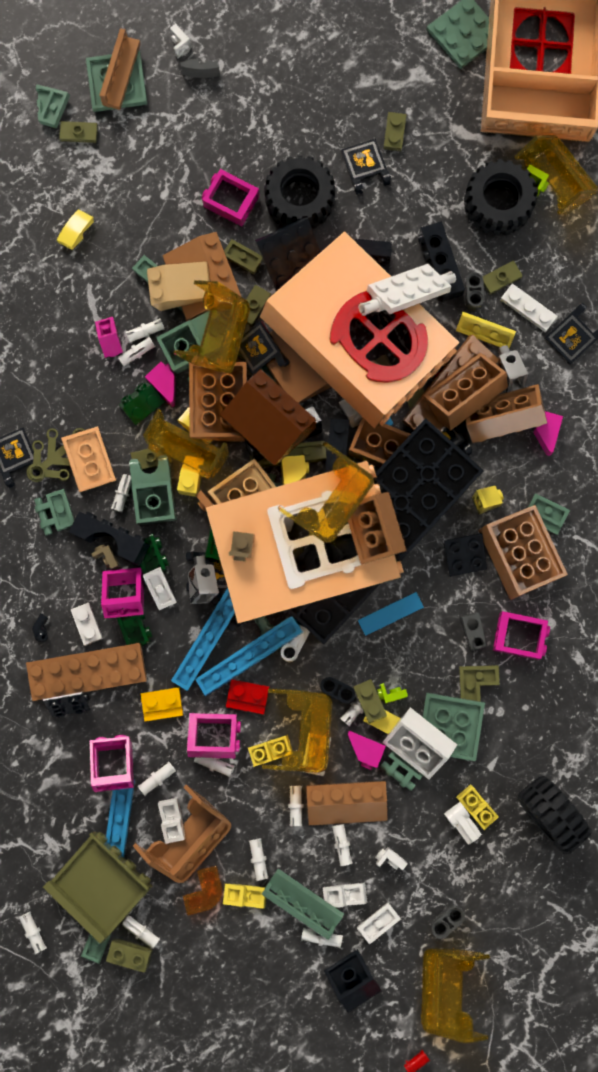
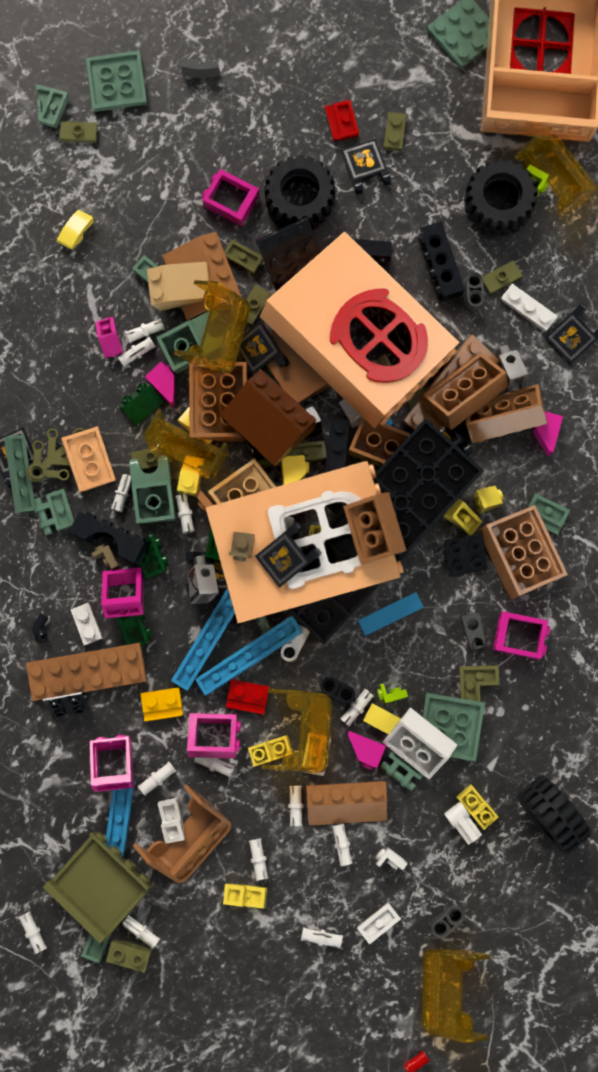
(18, 465): none -> sand green plate
(119, 70): medium nougat fence -> none
(159, 588): white plate -> none
(181, 41): white bracket -> none
(185, 514): none -> white pin
(208, 896): clear orange plate -> none
(284, 557): none -> black flag
(304, 902): sand green fence -> none
(341, 120): none -> red plate
(341, 504): clear yellow windscreen -> none
(345, 894): white slope -> none
(352, 981): black slope -> none
(370, 701): olive plate -> none
(406, 290): white plate -> none
(463, 517): none -> light yellow slope
(485, 330): light yellow plate -> none

